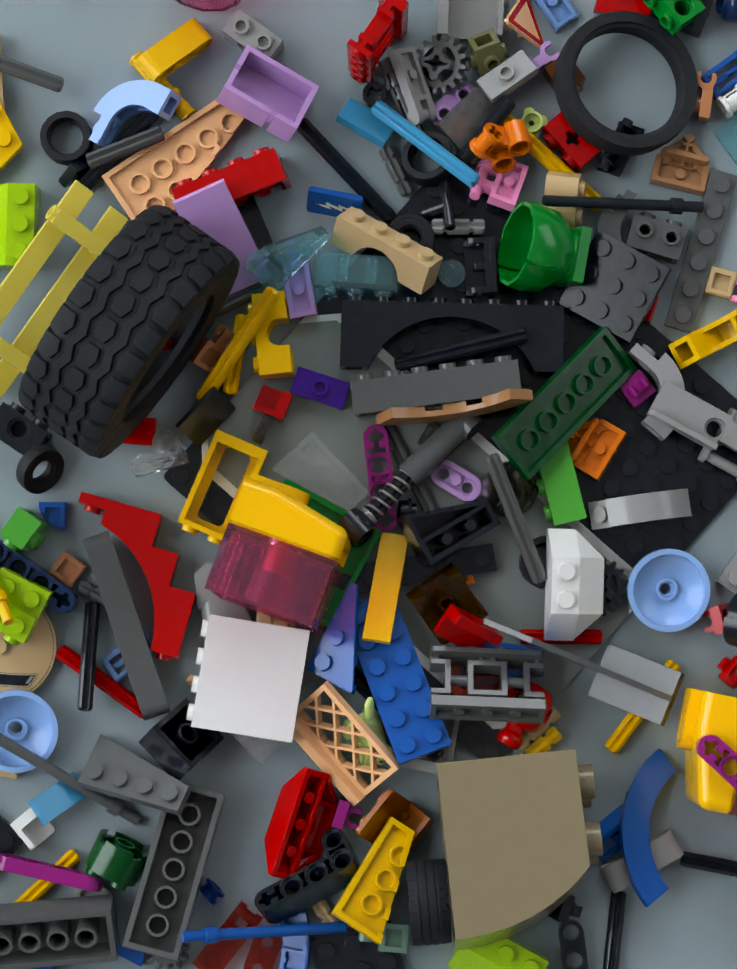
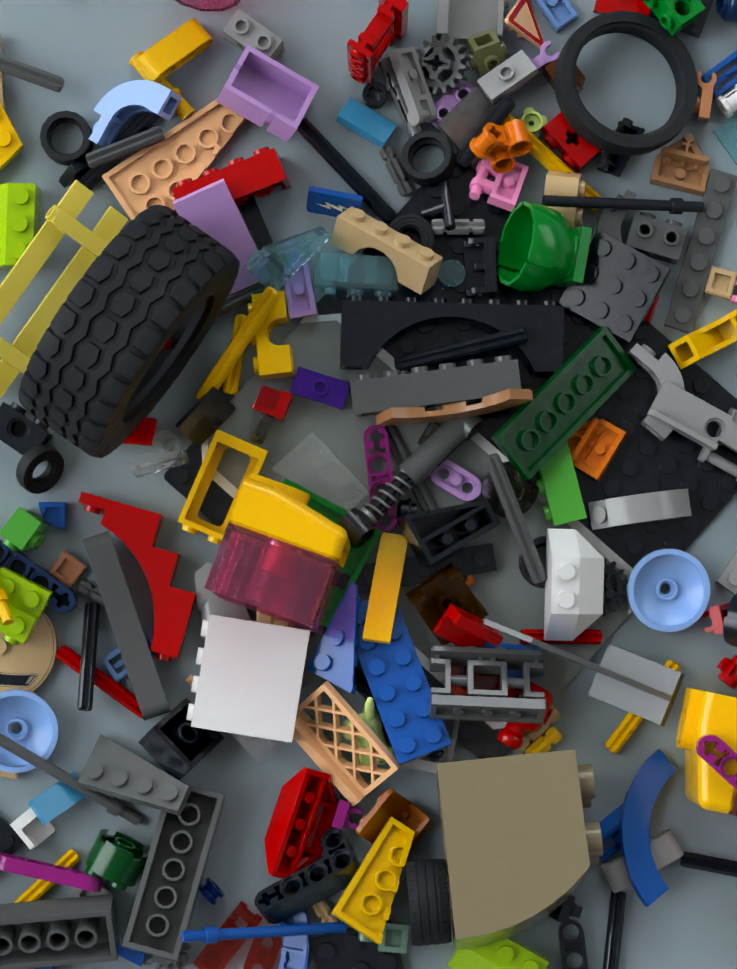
(211, 350): nougat plate -> none
(425, 144): dark azure axle -> none
(637, 388): magenta tile -> none

